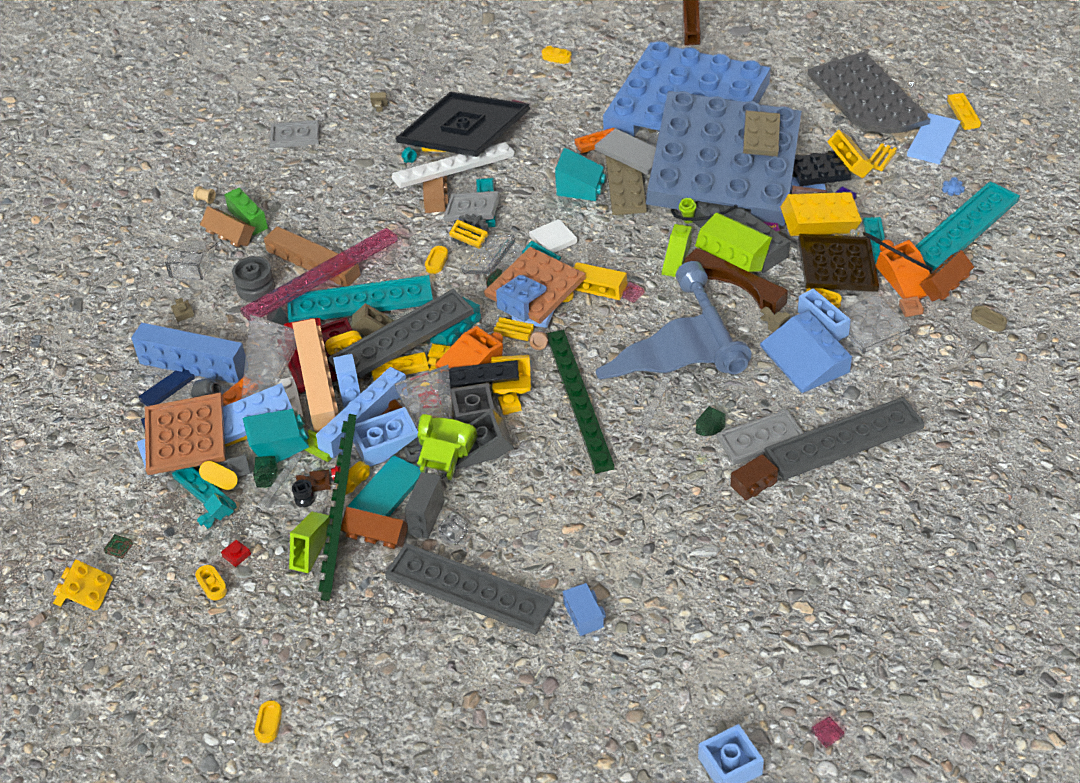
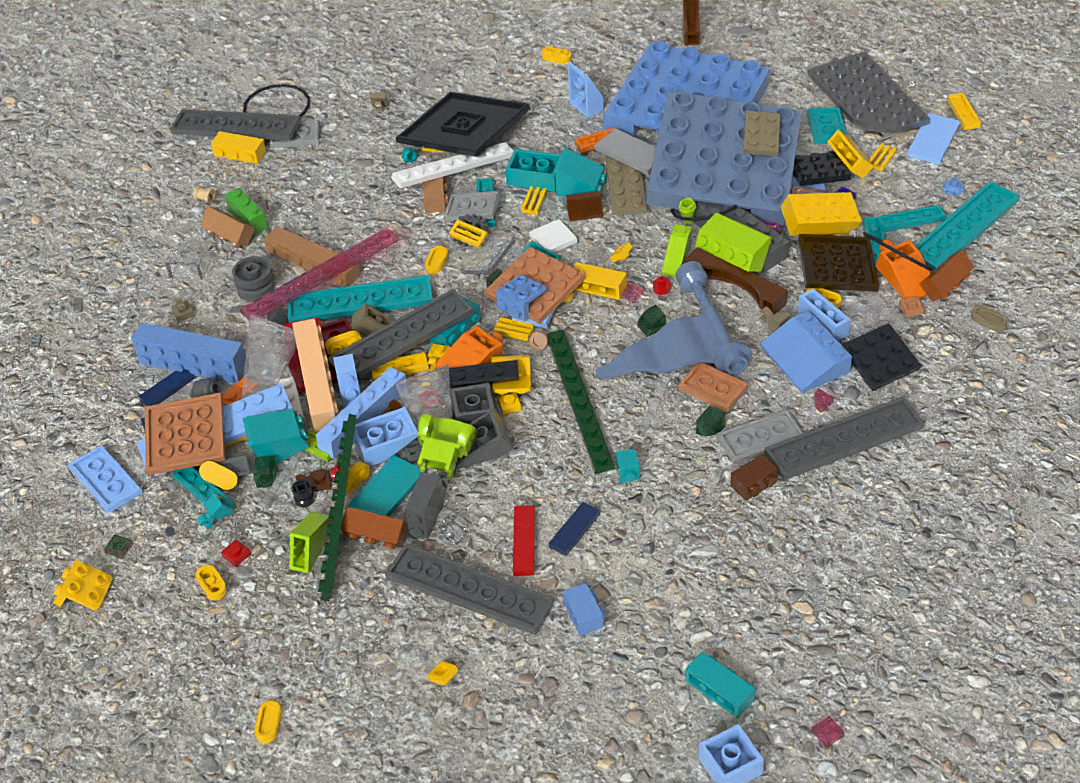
(105, 479): none -> light blue tile
(238, 147): none -> yellow brick
(241, 123): none -> dark grey plate
(279, 85): none -> black piece
(442, 673): none -> yellow tile
(523, 540): none -> red tile
(532, 169): none -> teal brick
(536, 192): none -> yellow tile
(574, 528): none -> dark blue tile
(583, 92): none -> light blue slope
(584, 206): none -> reddish brown panel
(621, 252): none -> yellow plate
(627, 465): none -> teal brick
(651, 321): none -> clear green brick
(661, 286): none -> red tile
(713, 386): none -> nougat plate
(720, 684): none -> teal brick
(822, 400): none -> clear pink tile
(825, 123): none -> teal tile
(881, 357): none -> black plate
(910, 218): none -> teal tile

